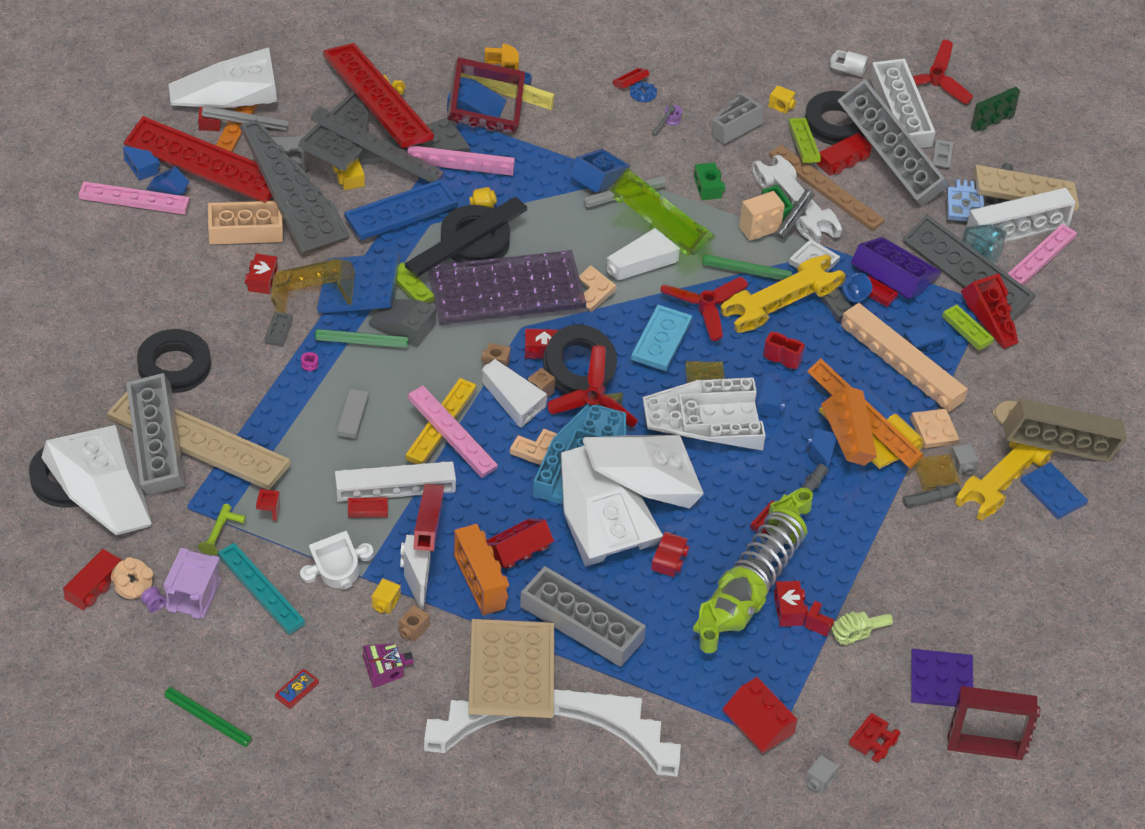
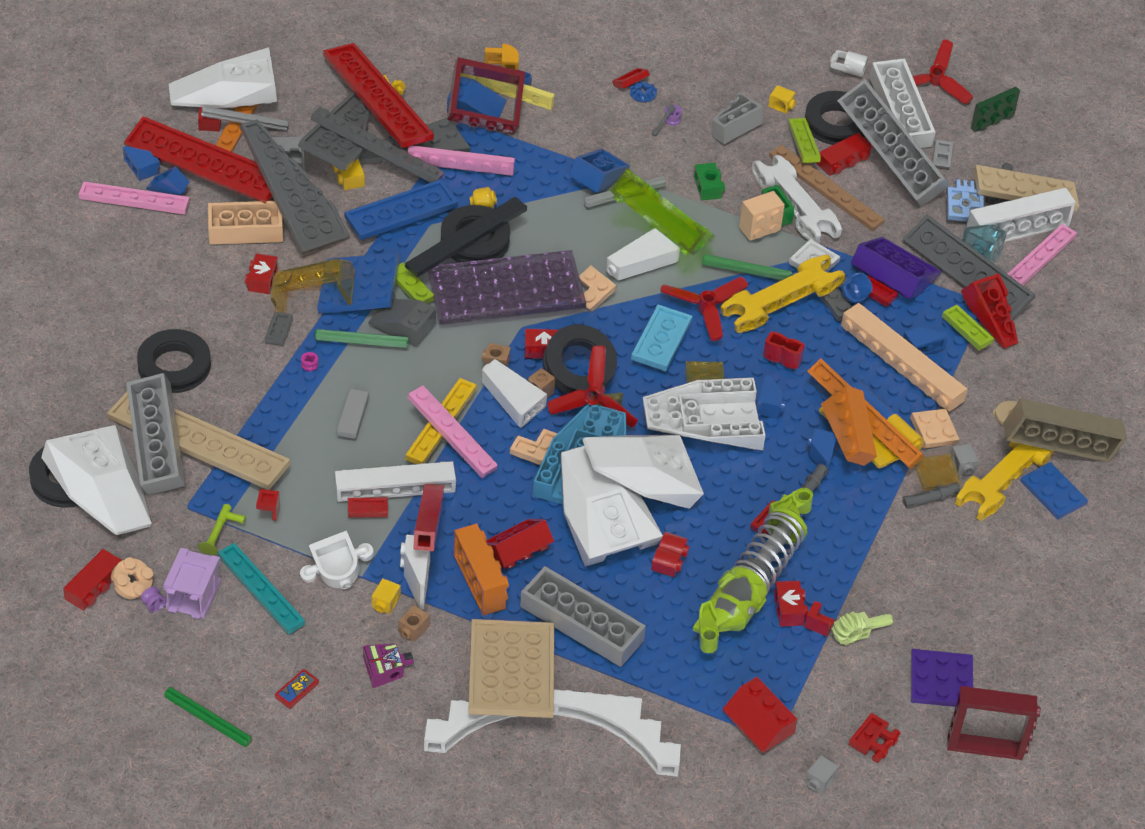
(795, 213): dark grey pin -> none

